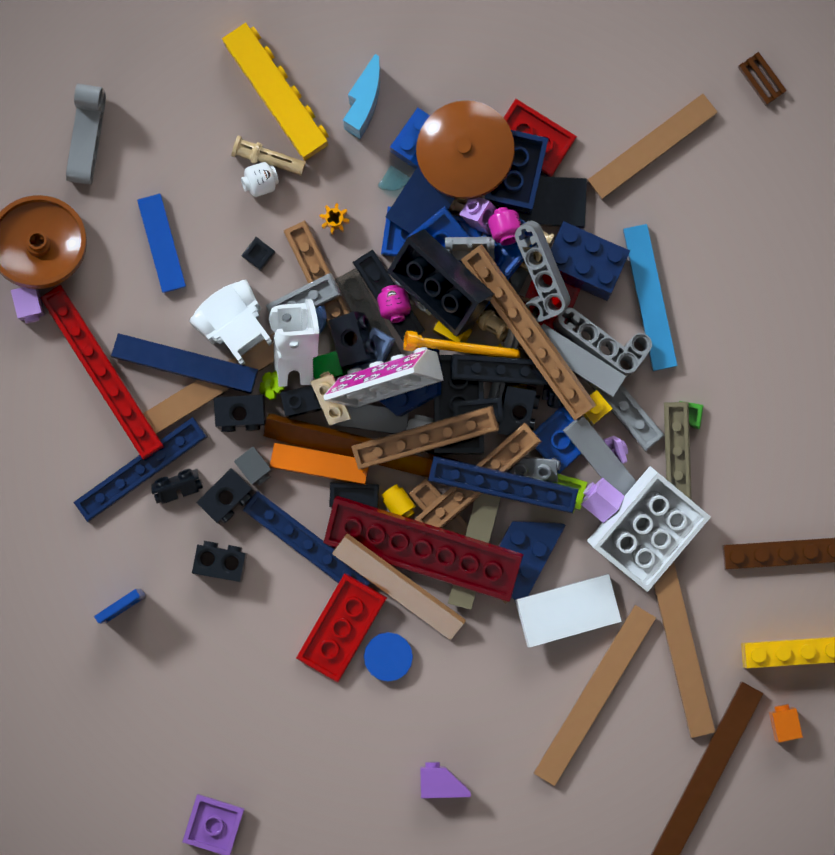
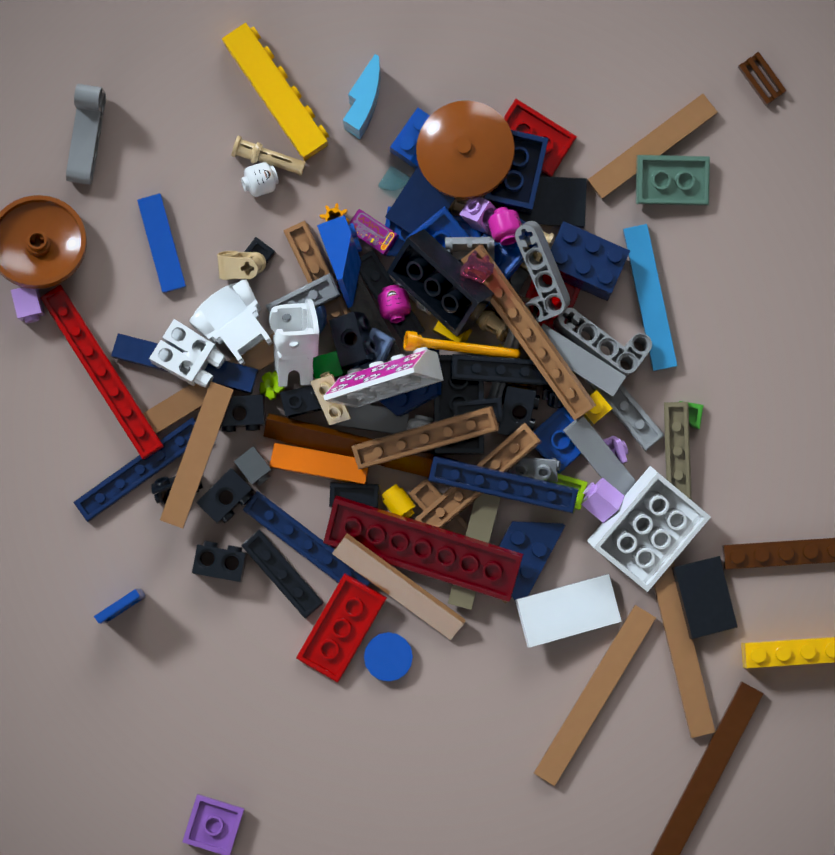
(195, 356): none -> white hips
(196, 455): none -> medium nougat tile
(240, 264): none -> tan piece
(282, 574): none -> black tile
(343, 254): none -> blue slope
(373, 232): none -> magenta tile
(441, 782): medium lavender slope -> none
(477, 268): none -> clear pink tile
(672, 180): none -> sand green tile
(704, 597): none -> black tile
(785, 723): orange brick -> none

